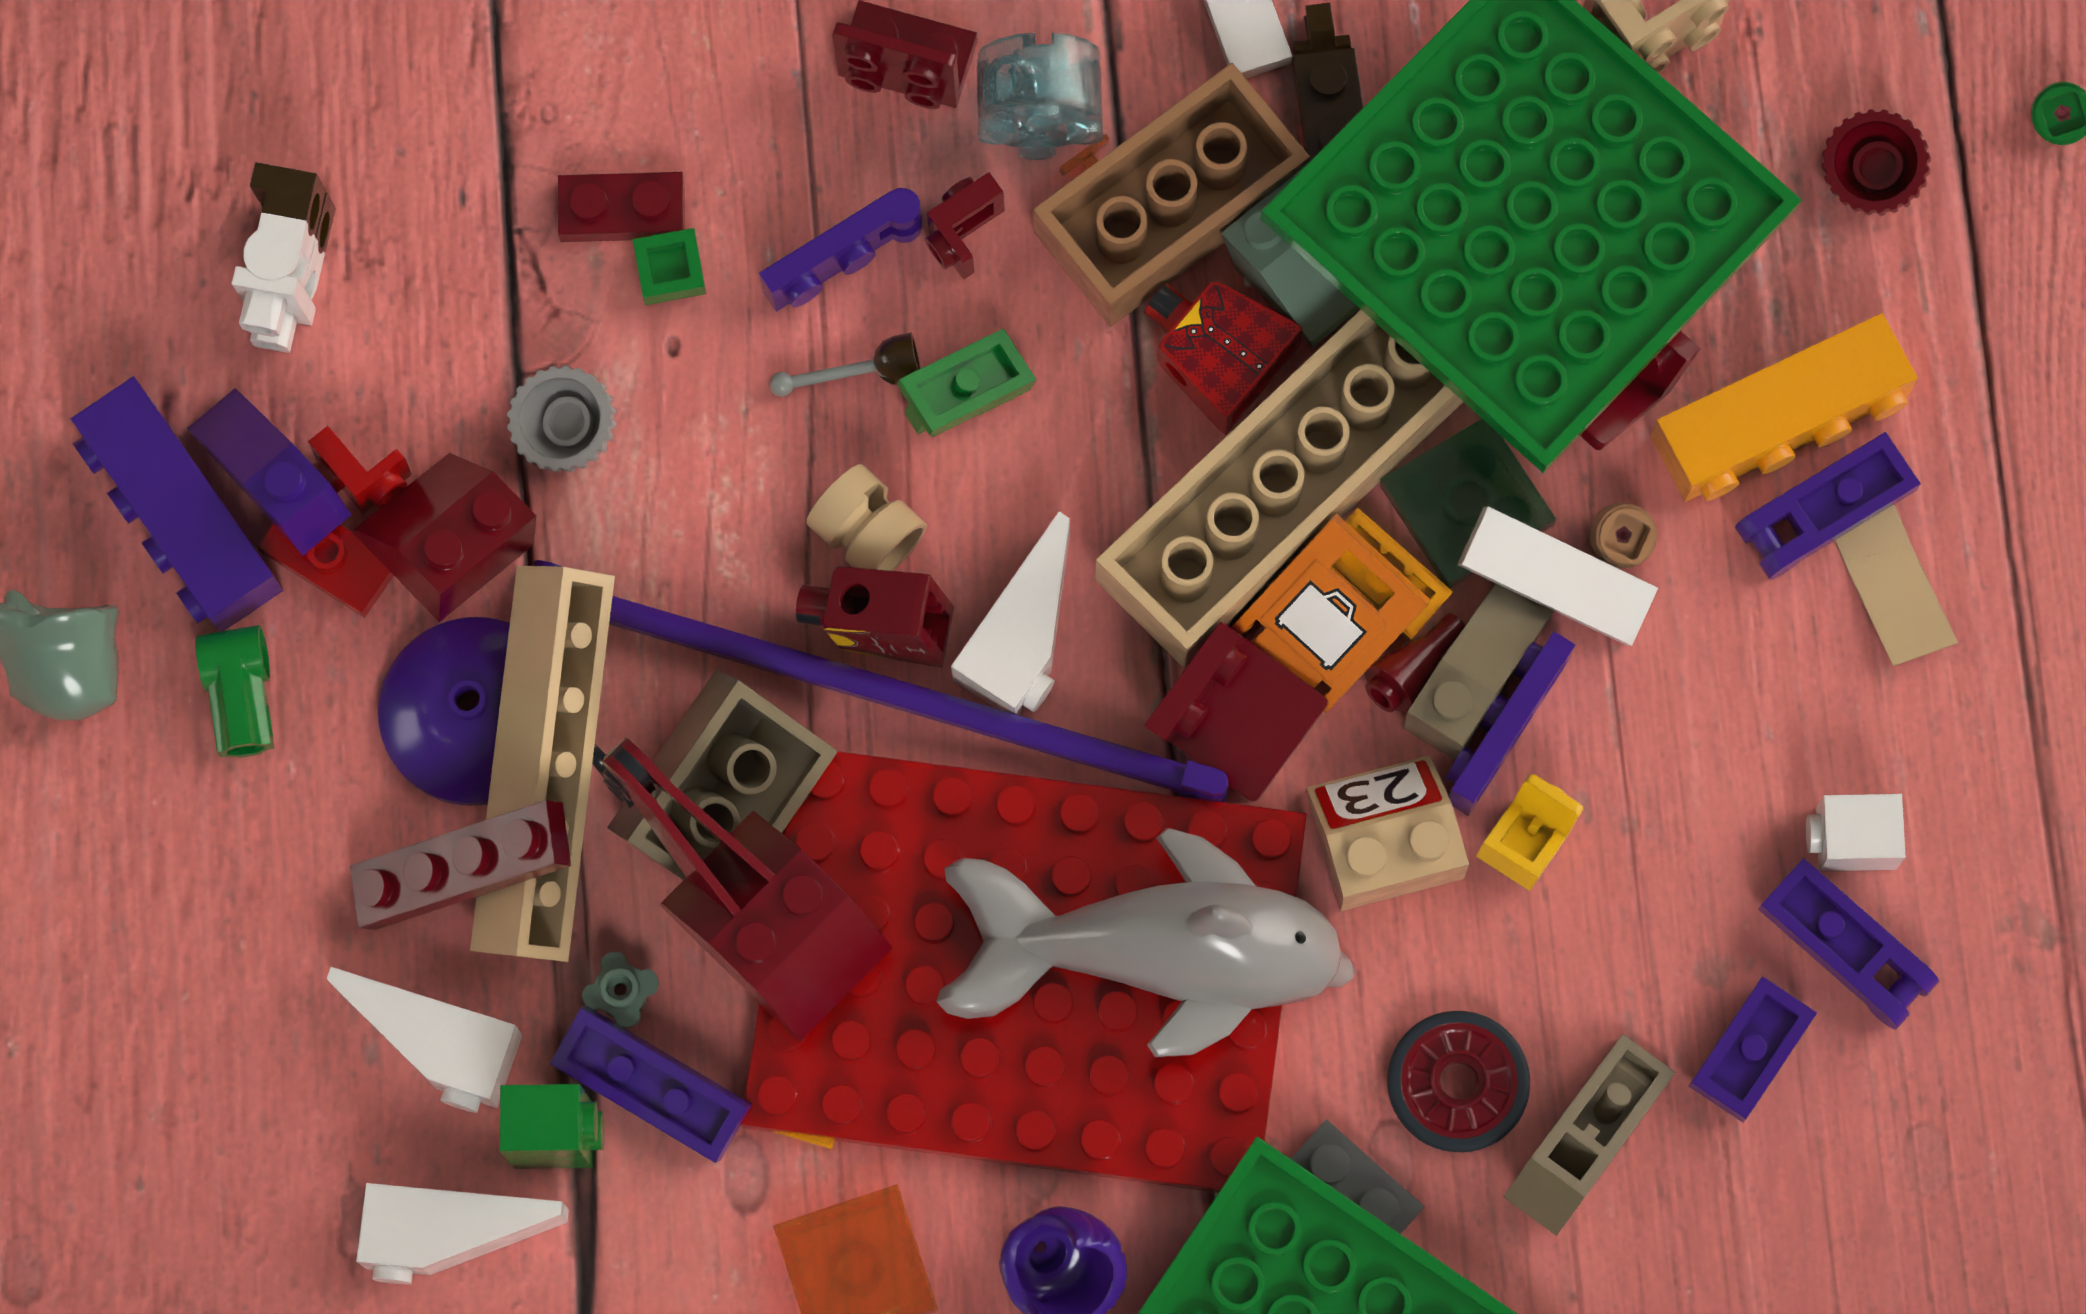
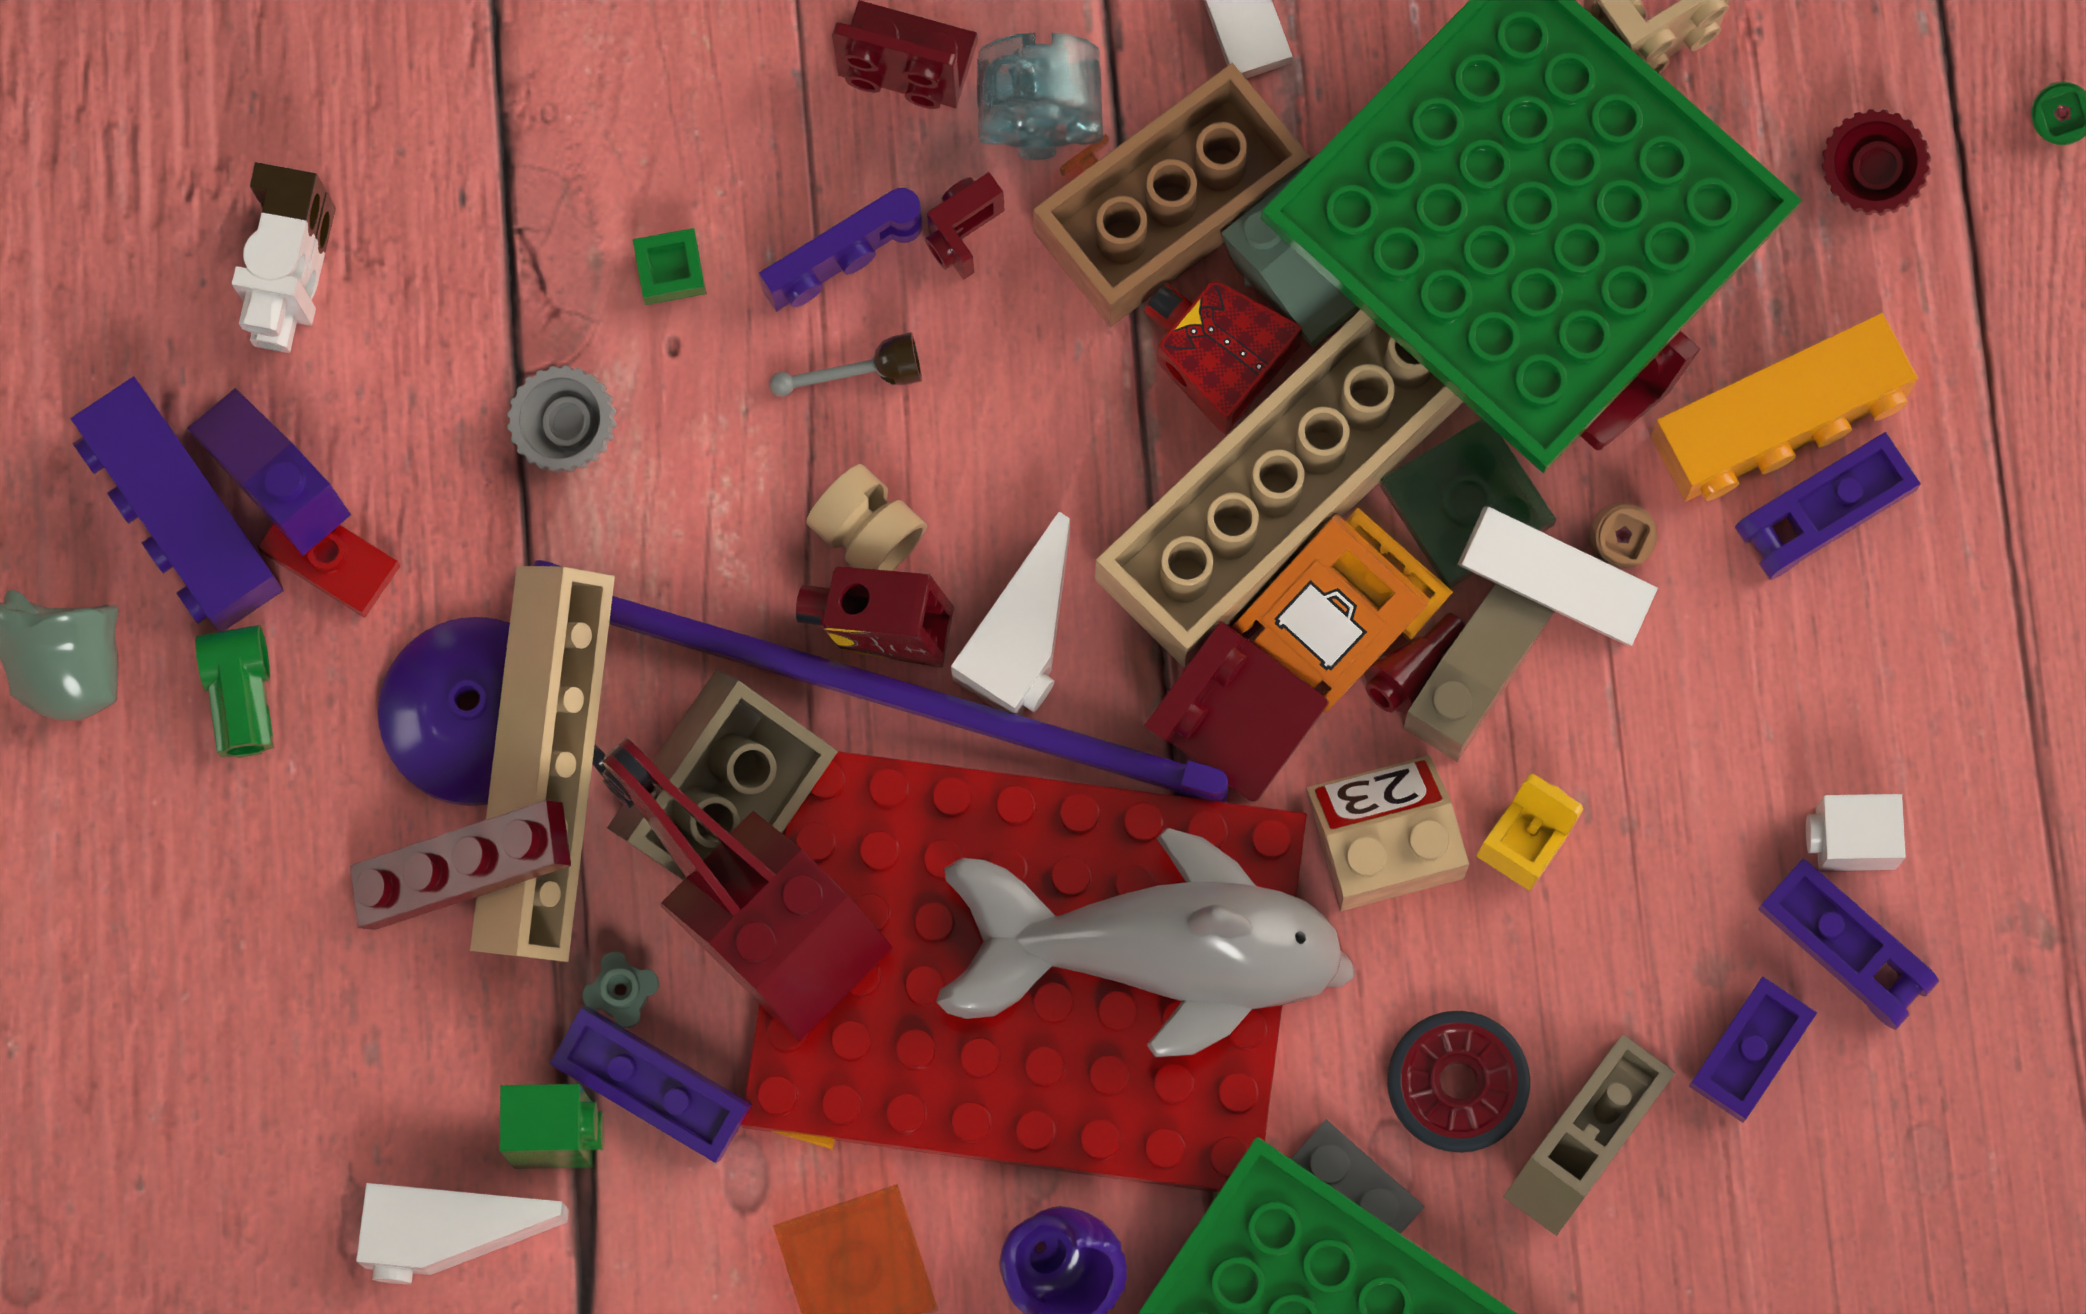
(347, 474): red bracket -> none
(449, 533): dark red slope -> none
(449, 1045): white slope -> none
(619, 206): dark red plate -> none
(965, 384): green plate -> none
(1324, 80): dark brown hinge -> none
(1507, 721): dark purple plate -> none
(1895, 588): tan sticker -> none

